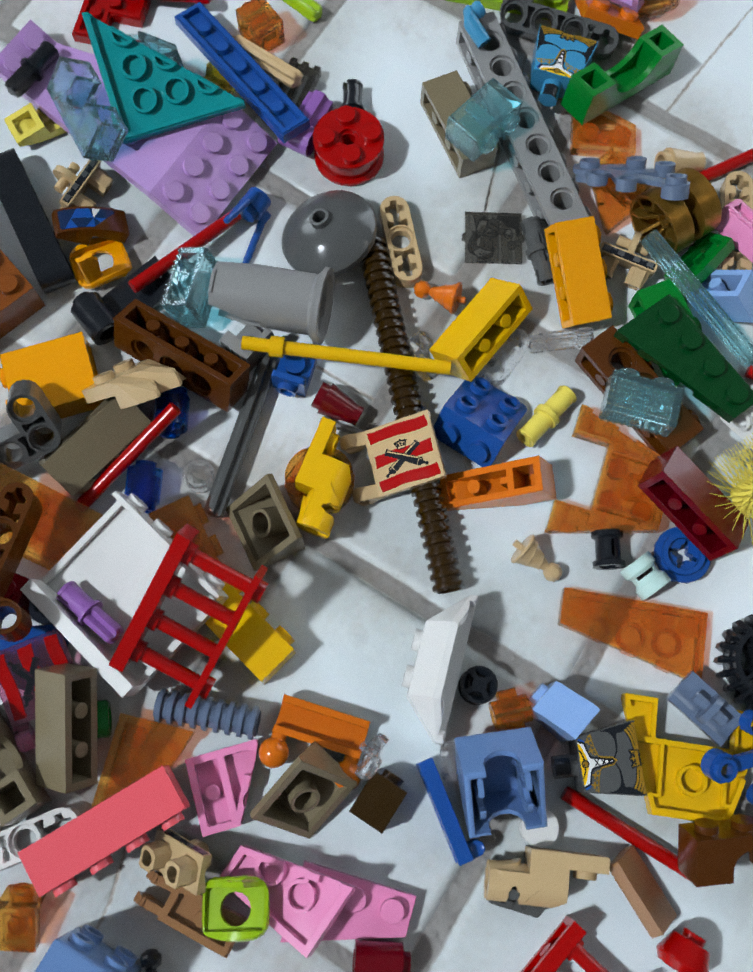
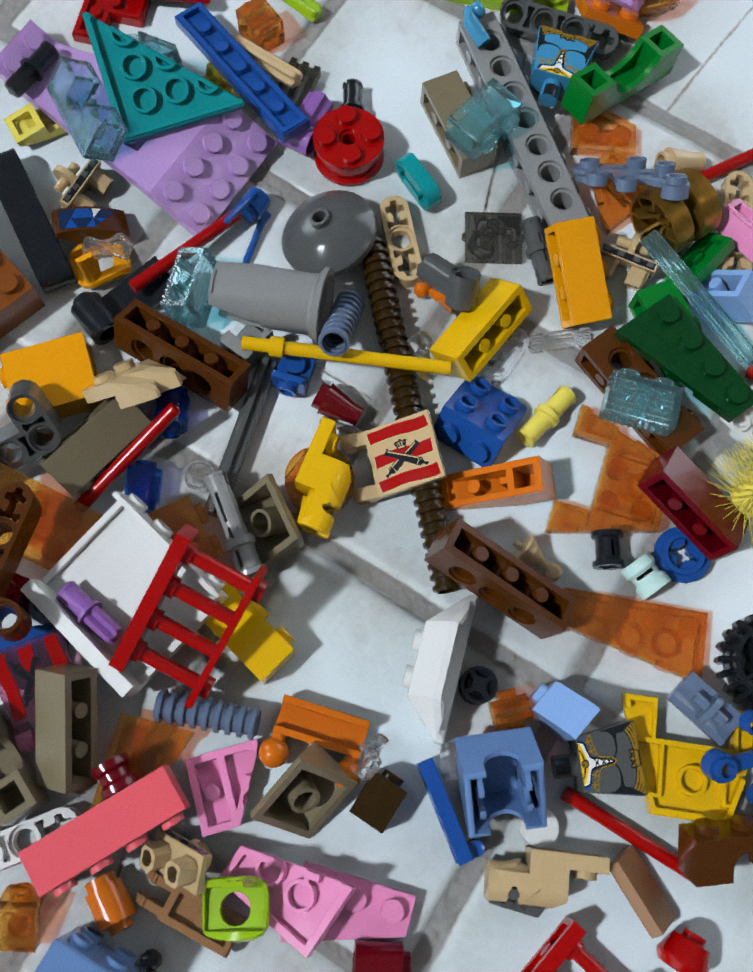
(104, 719): green tile -> none
(110, 903): none -> orange brick
(114, 775): none -> dark red wheel
(117, 245): none -> clear piece
(239, 541): none -> light grey pin
(341, 323): none -> sand blue piece
(418, 181): none -> teal beam
(456, 283): none -> dark grey piece
(501, 579): none -> reddish brown brick

